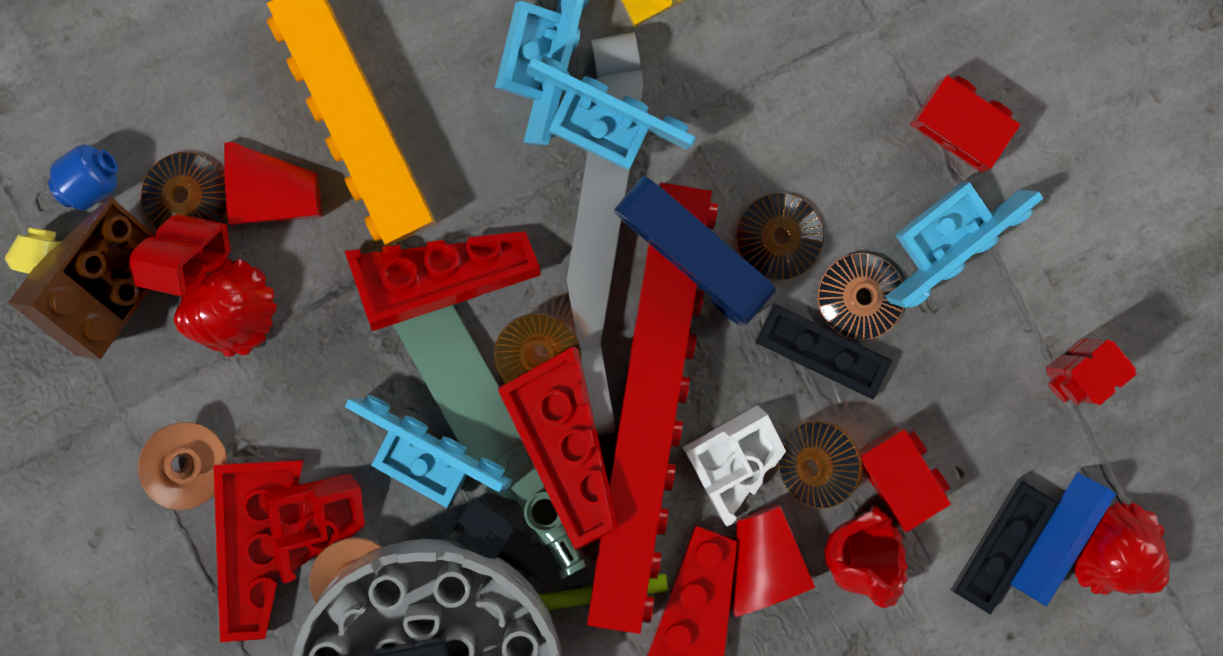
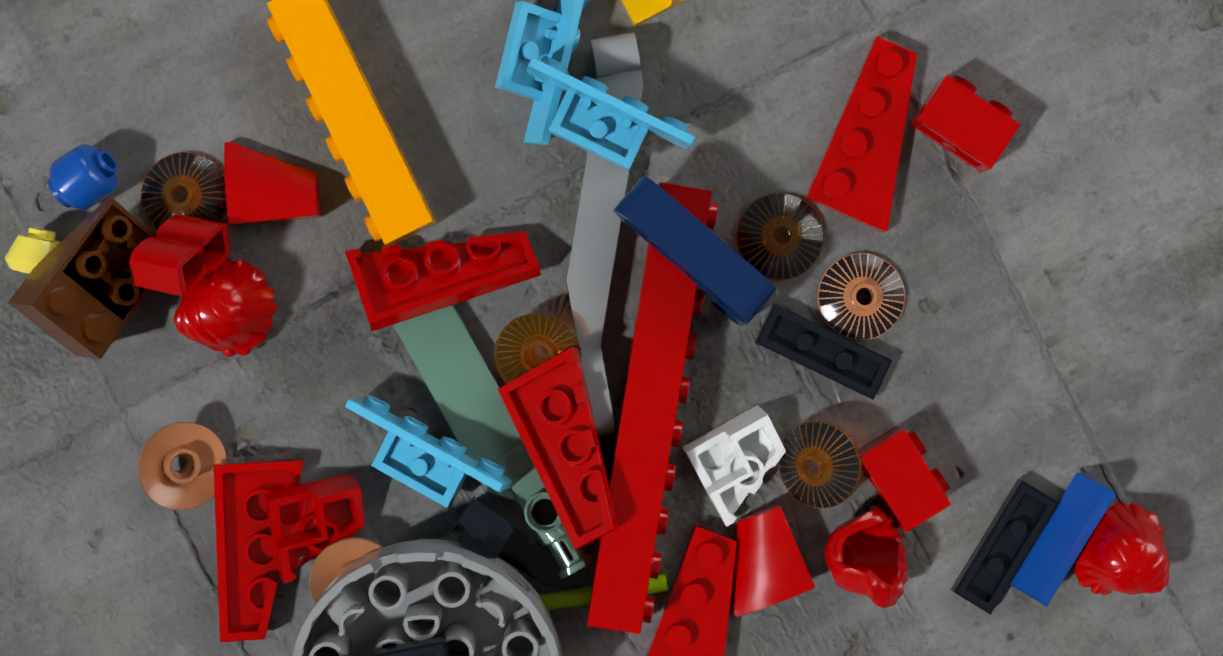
(866, 146): none -> red wing
(951, 234): medium azure bracket -> none
(1089, 371): red brick -> none

